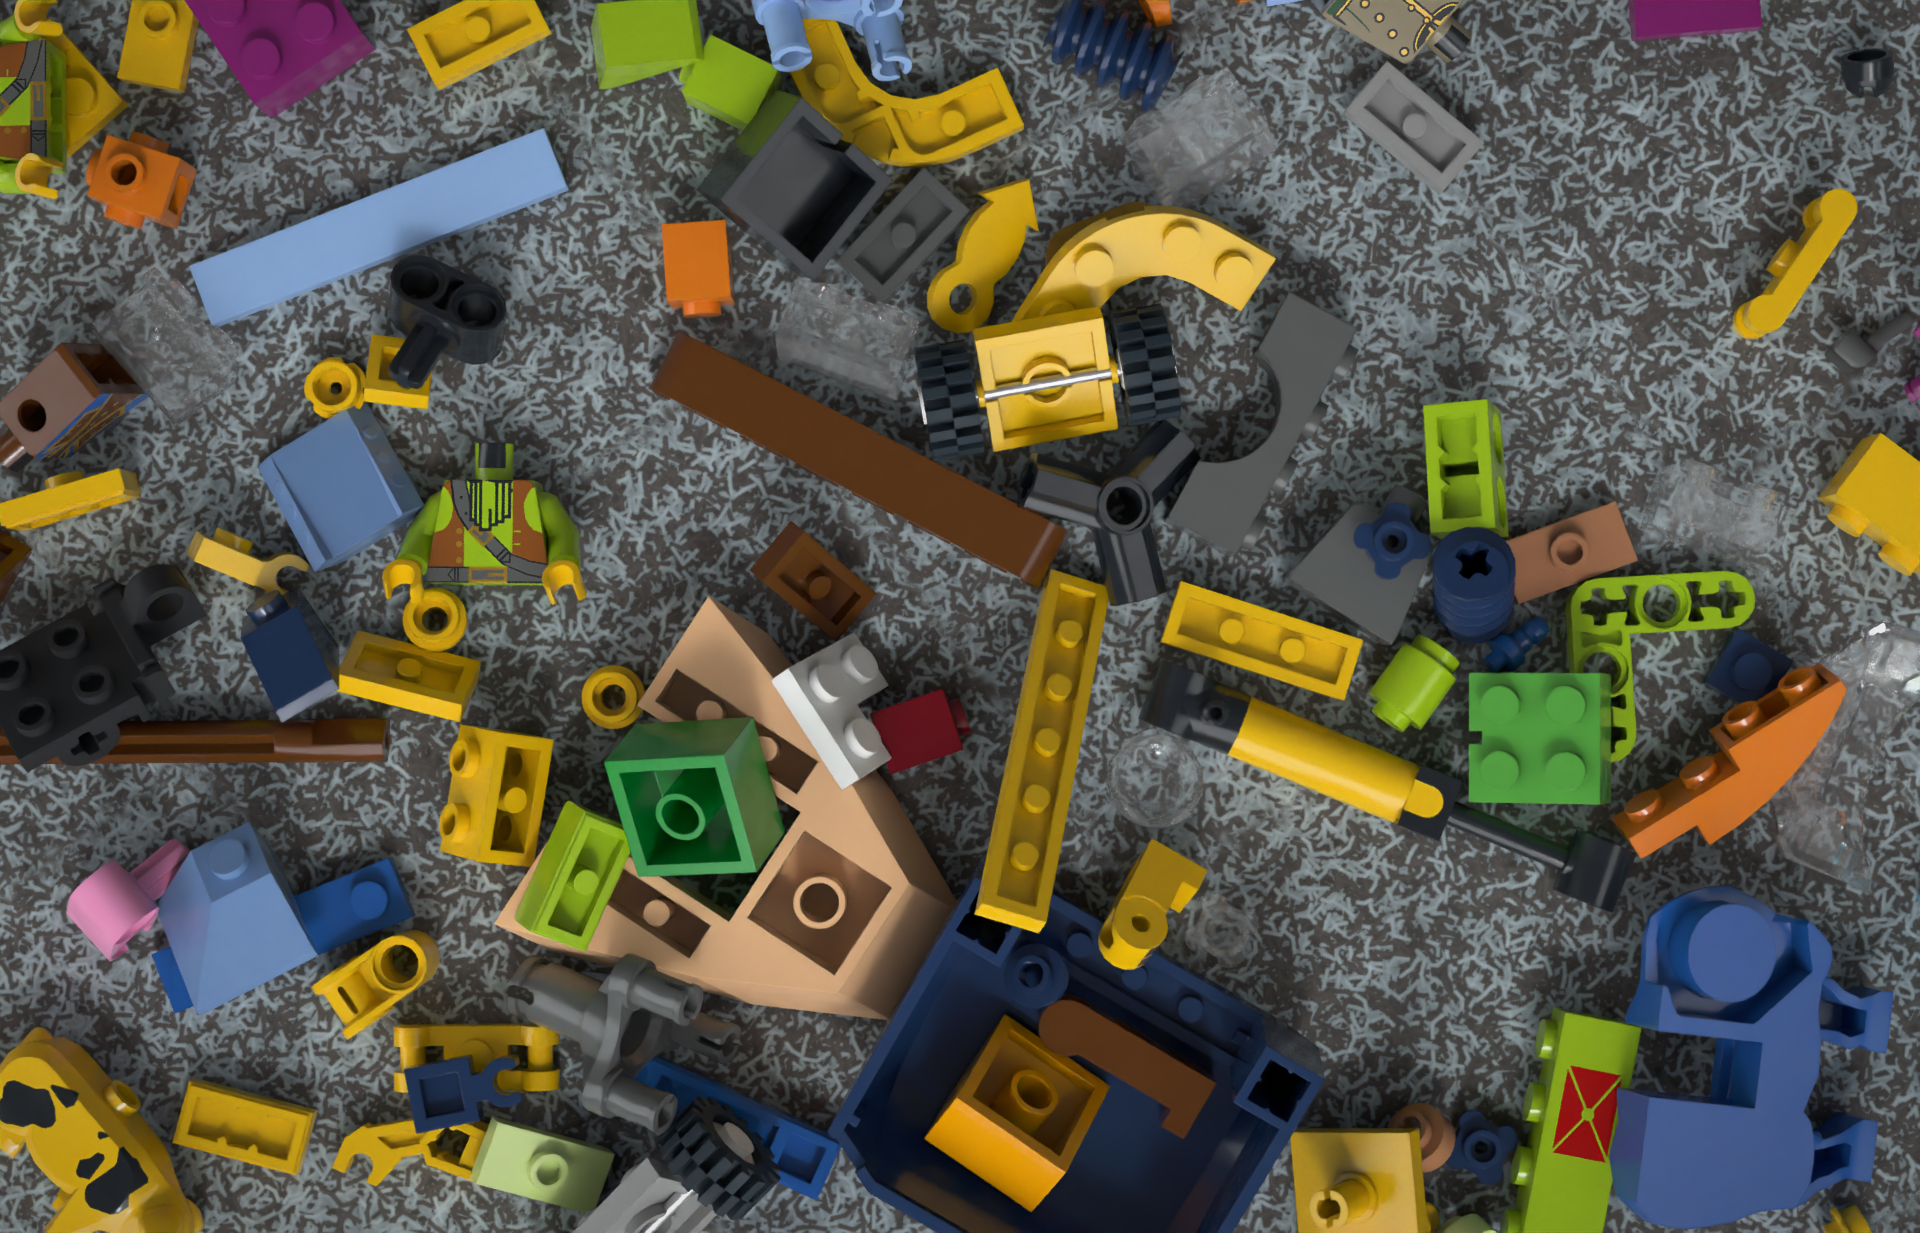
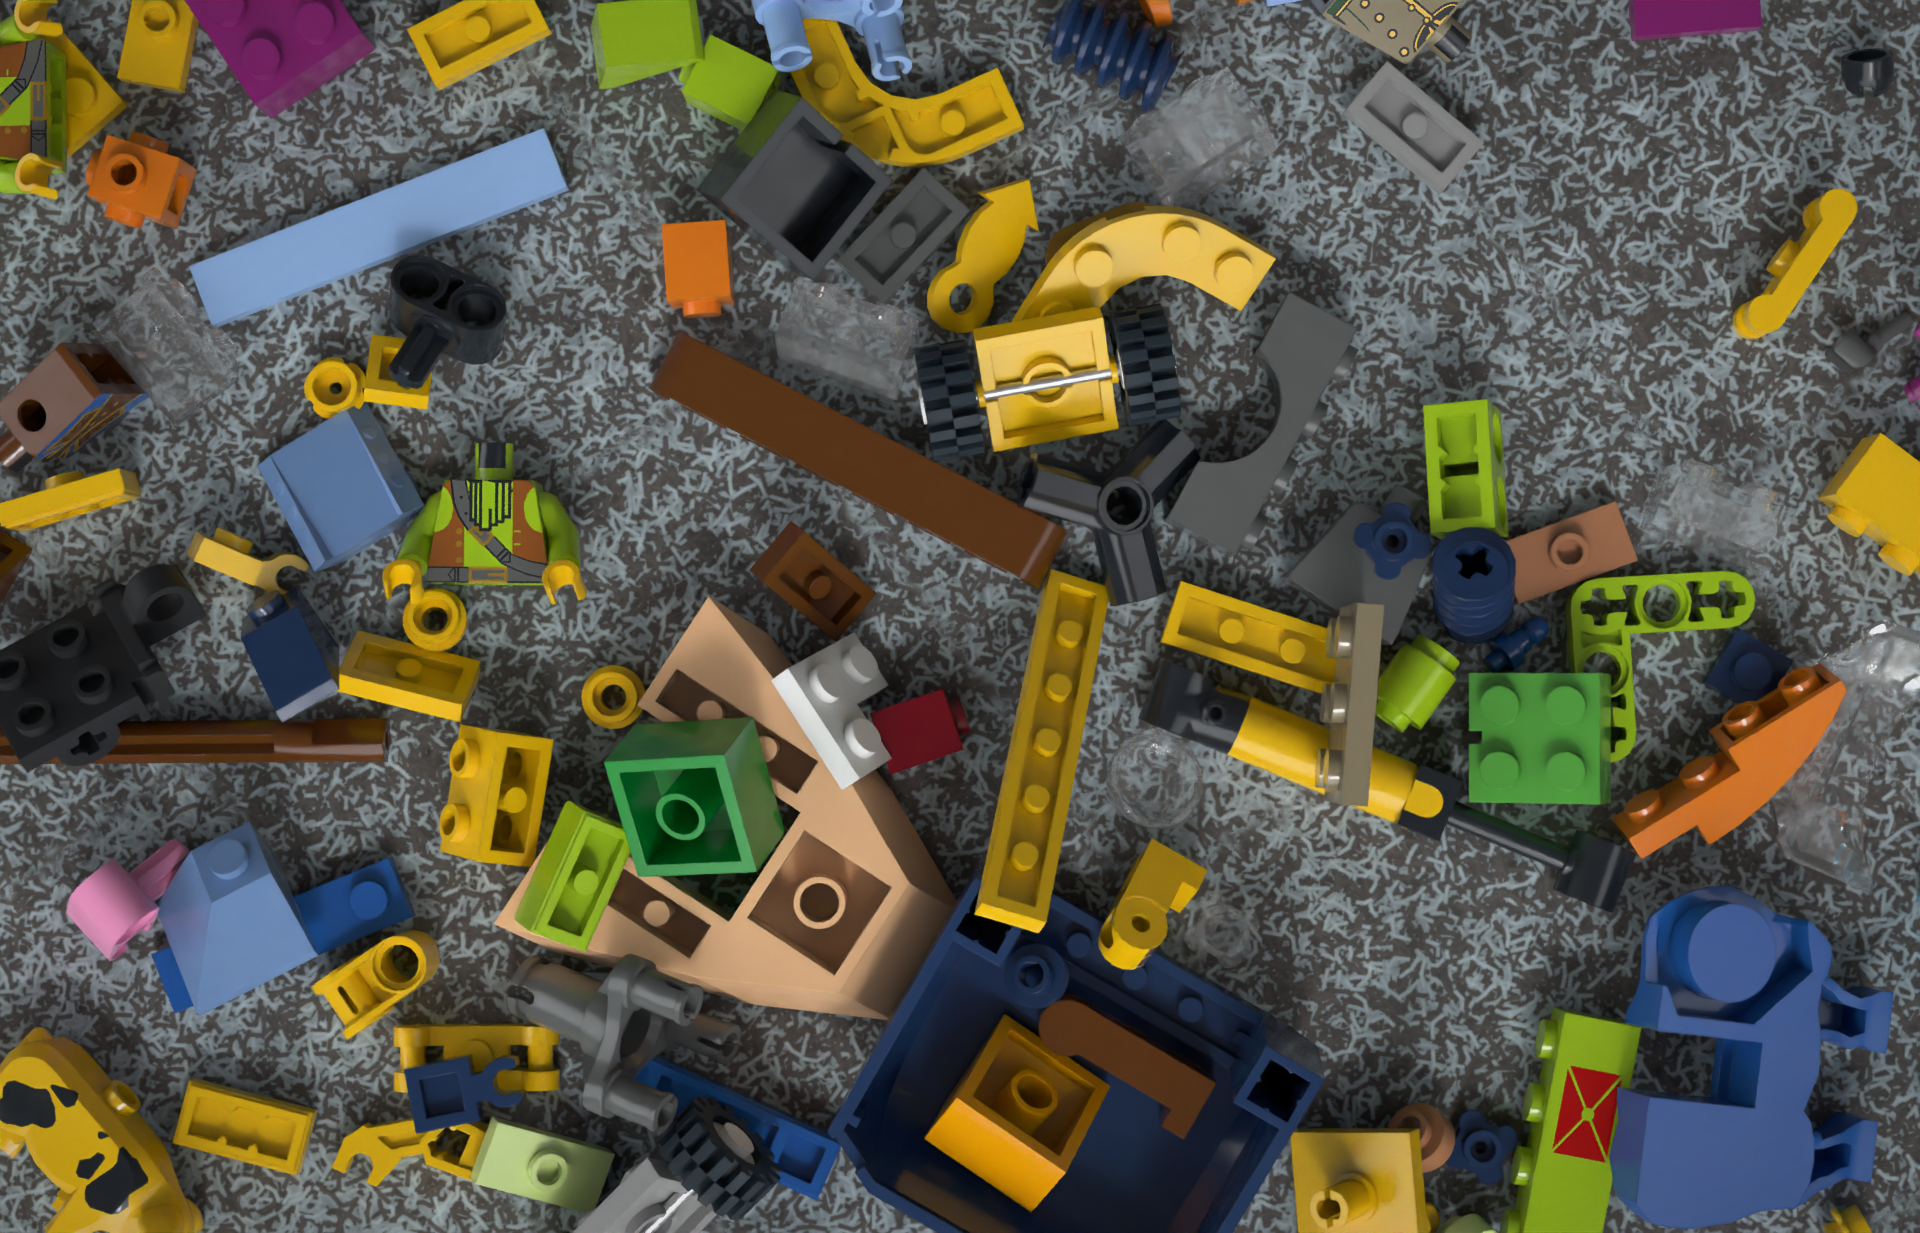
(1350, 704): none -> dark tan plate

